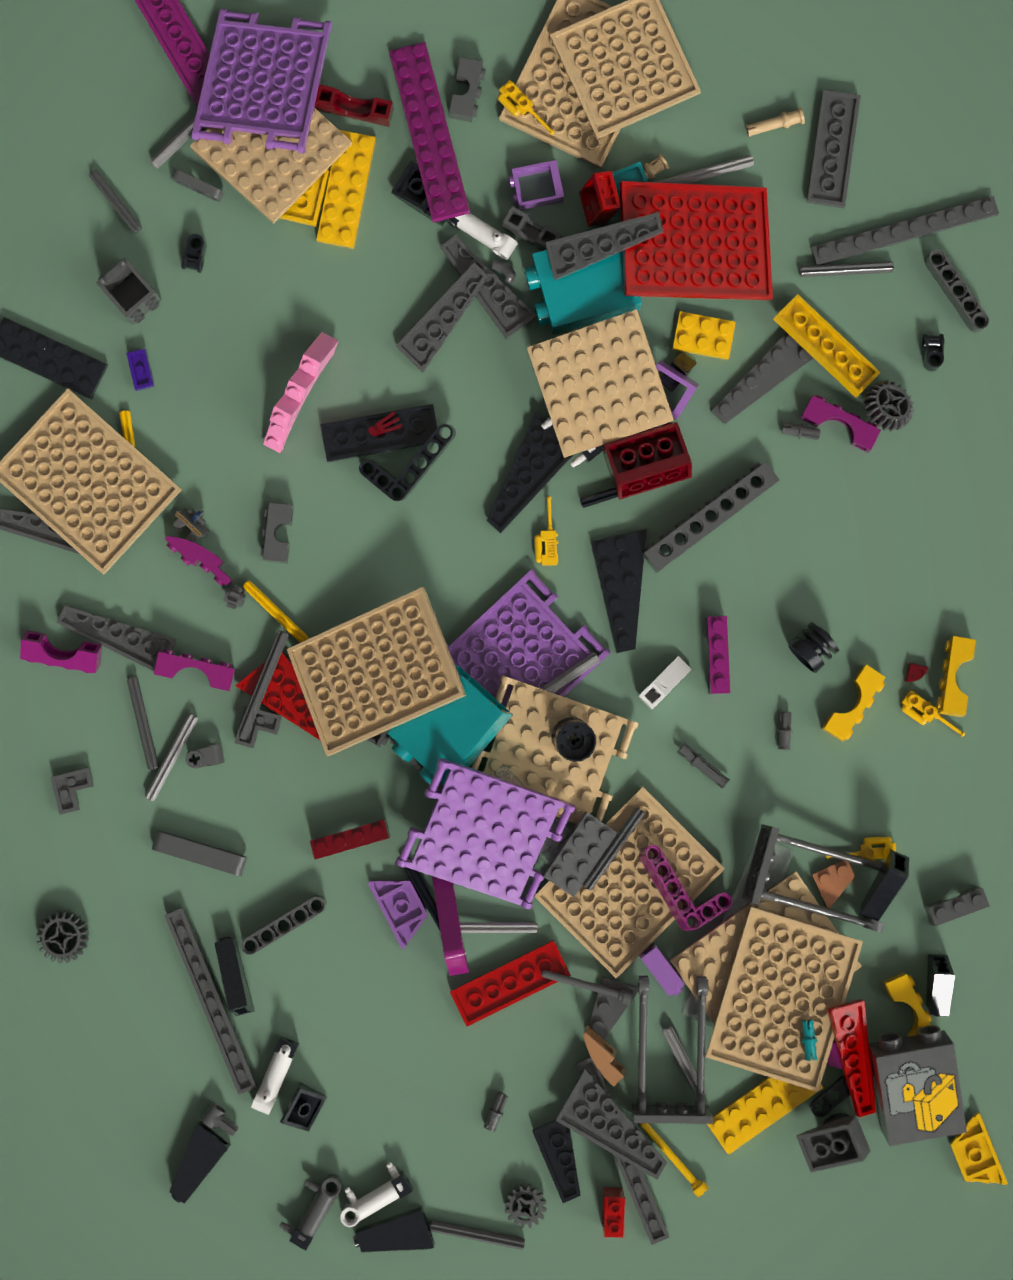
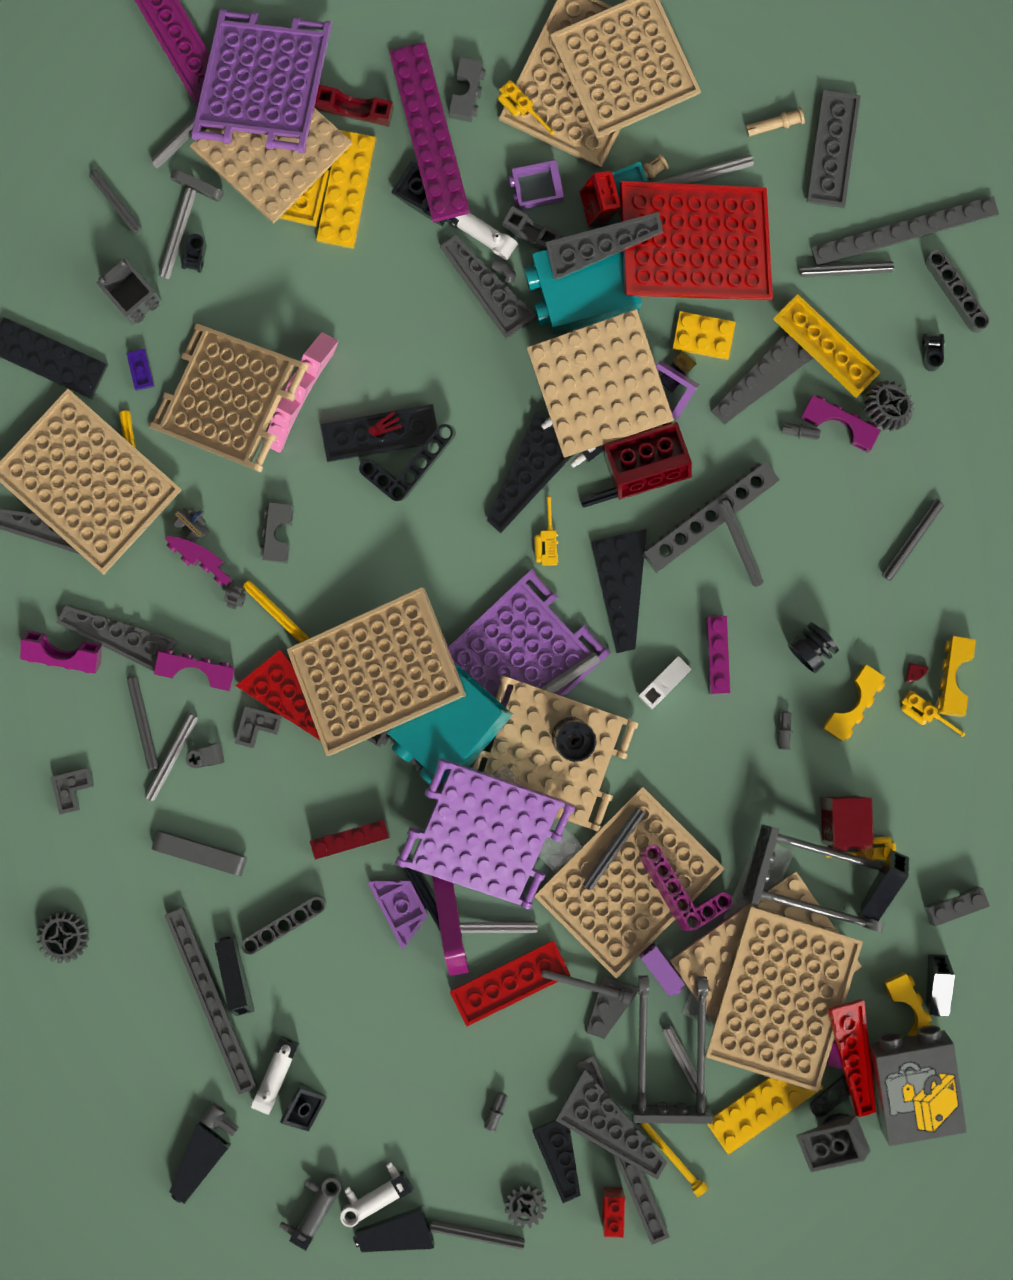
(177, 233): none -> light grey axle
(228, 396): none -> tan plate
(262, 684): dark grey axle -> none
(433, 329): dark grey wing -> none
(579, 854): dark grey plate -> none
(603, 1056): medium nougat slope -> none
(701, 764): dark grey pin -> none
(740, 542): none -> dark grey axle
(809, 1040): teal pin -> none
(833, 881): nougat wing -> none
(847, 822): none -> dark red brick
(913, 540): none -> dark grey axle
(976, 1154): yellow wing -> none

